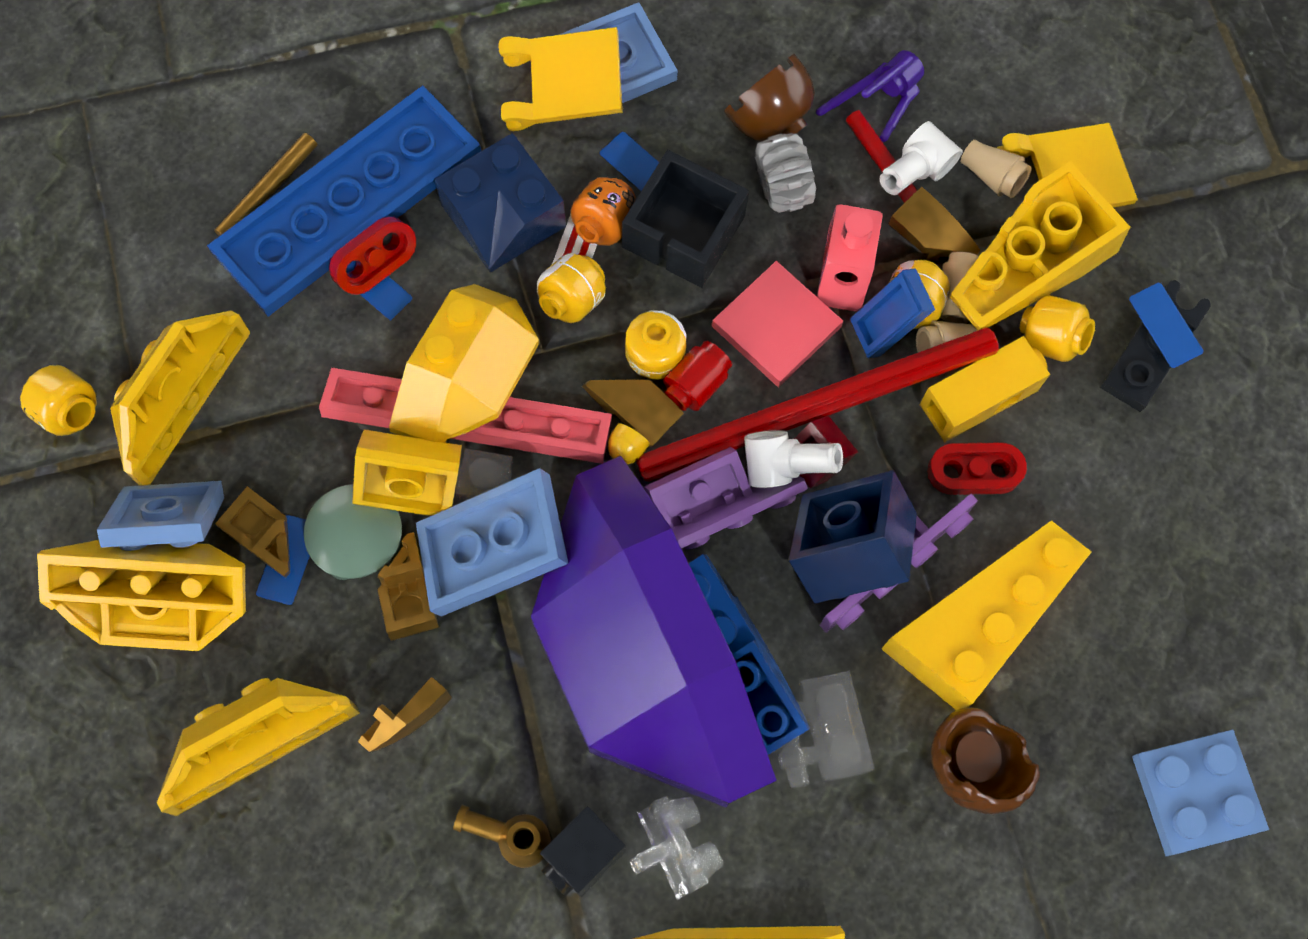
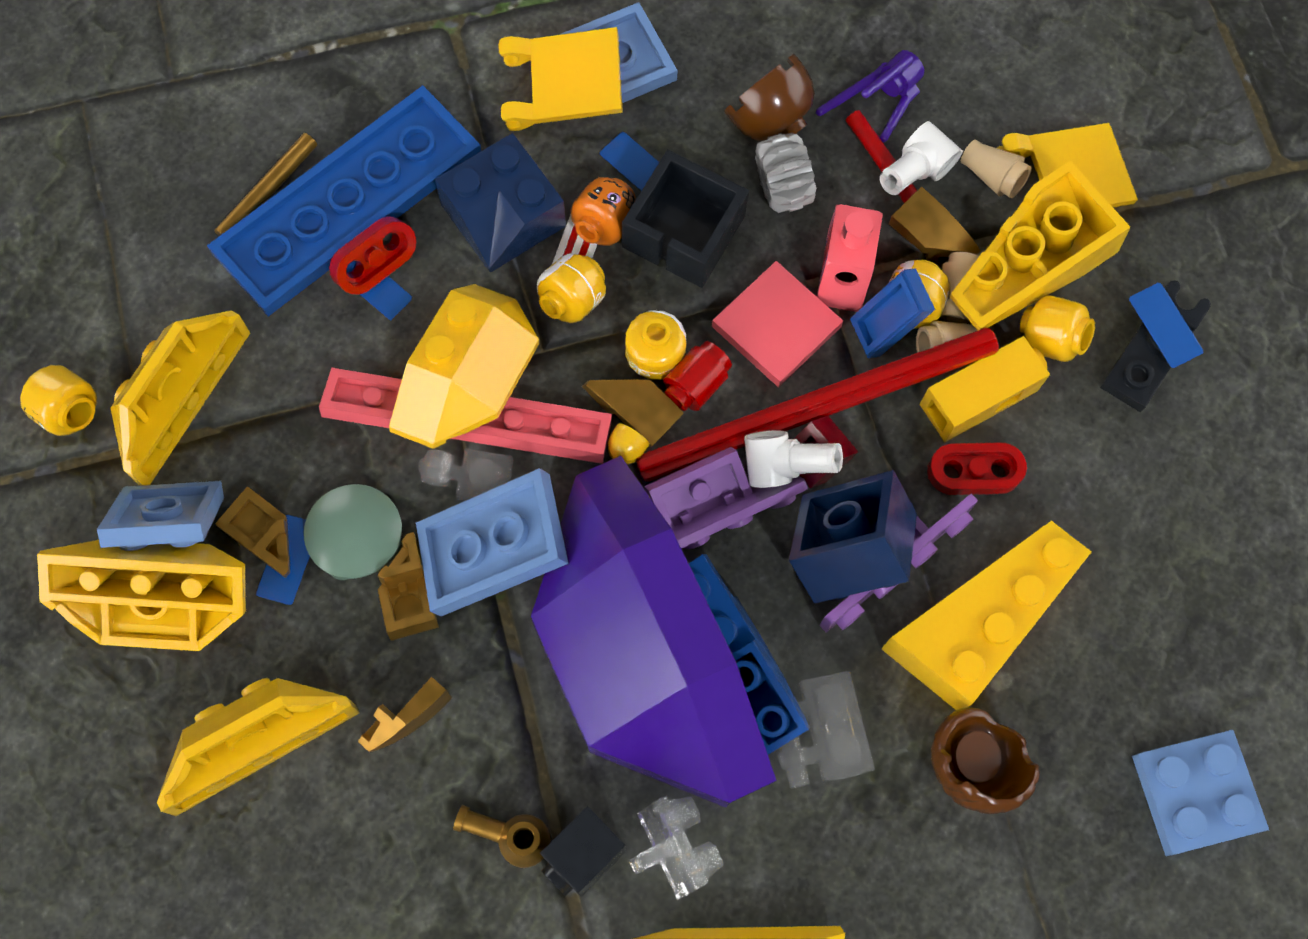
(405, 473): yellow slope -> none

